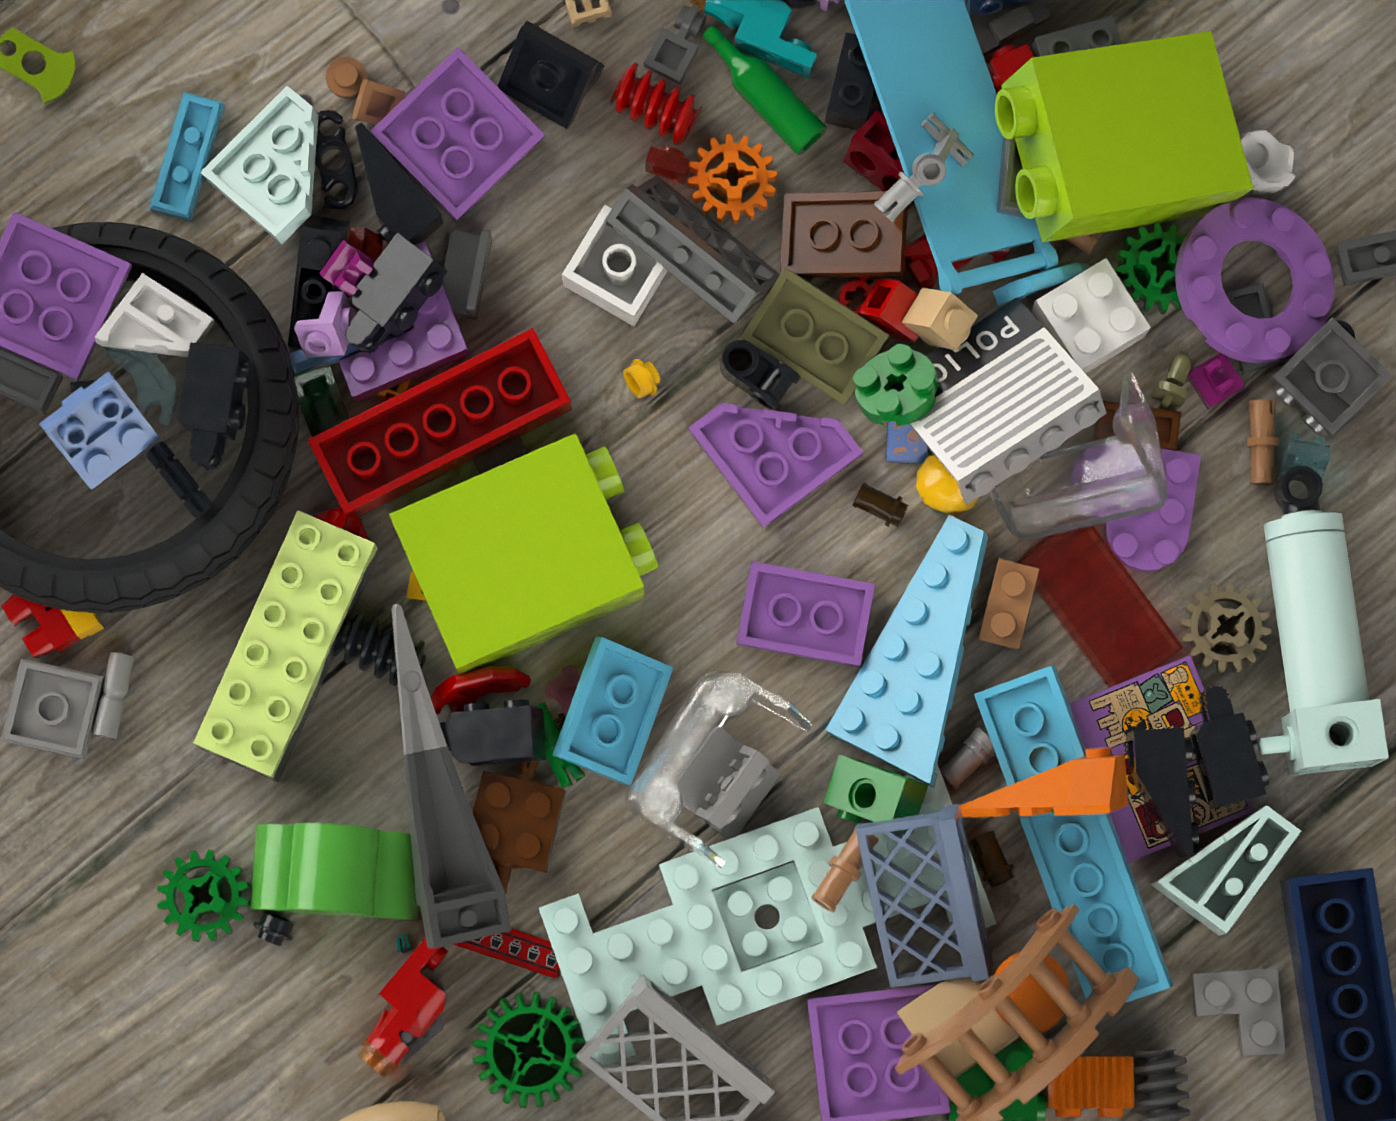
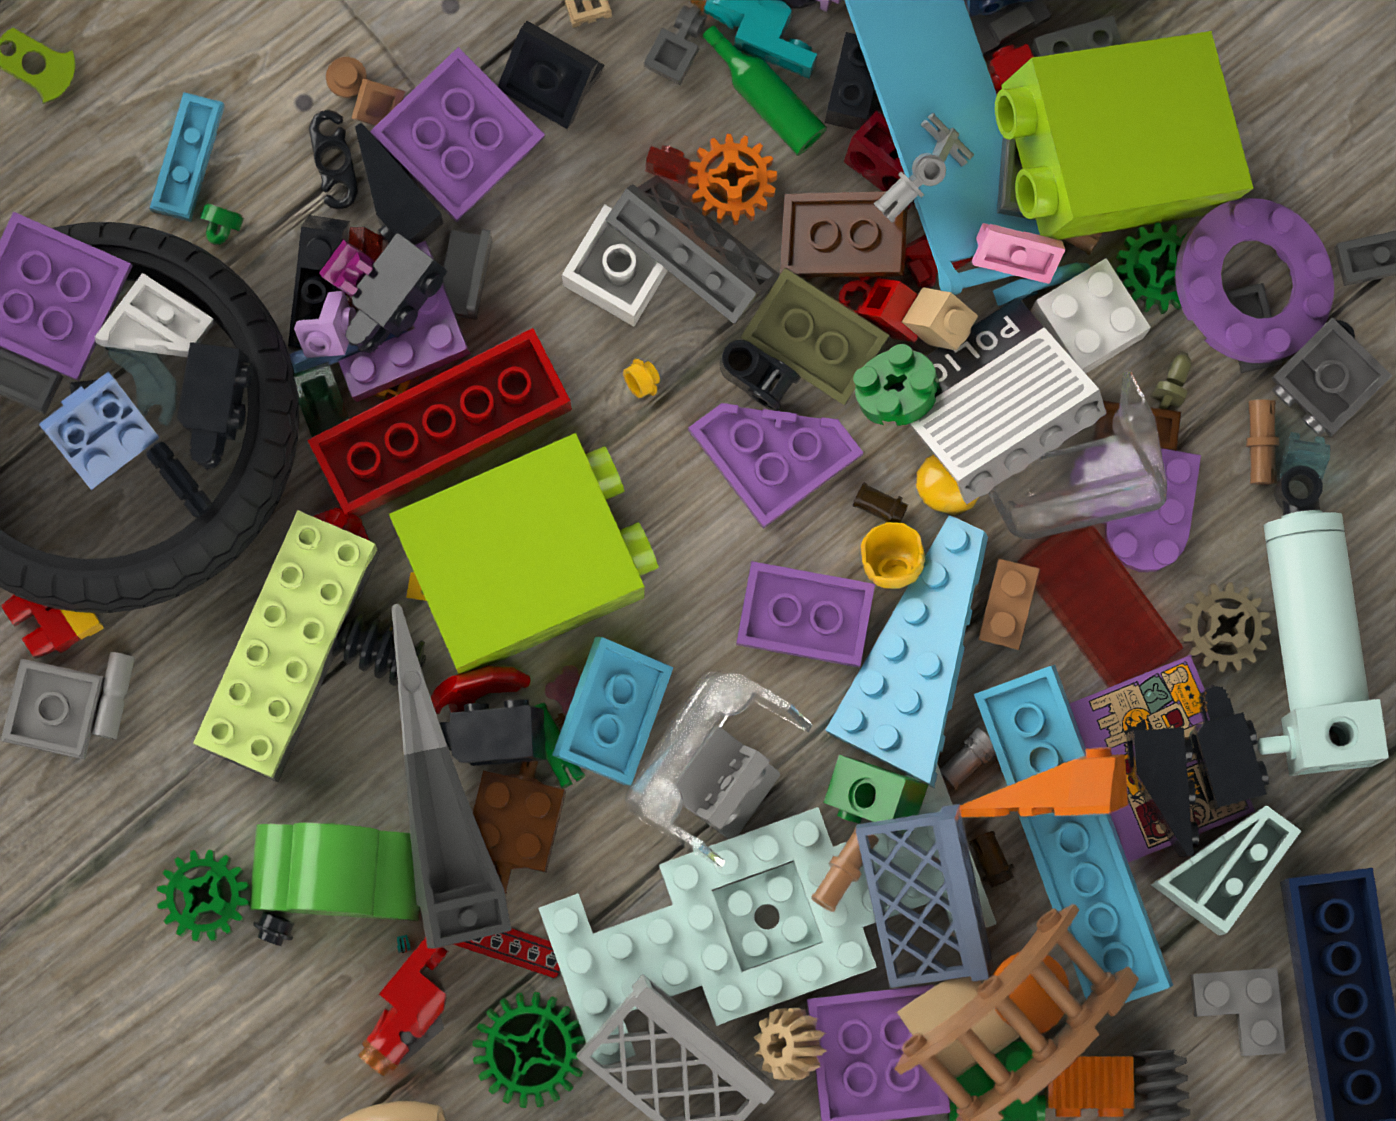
(223, 217): none -> green tile
(271, 166): light aqua plate -> none
(500, 454): dark brown piece -> none
(655, 105): red piece -> none
(789, 1044): none -> tan gear
(892, 555): none -> yellow hair
(904, 445): slope -> none
(1018, 253): none -> bright pink plate
(1215, 380): magenta tile -> none
(1268, 162): white hair -> none

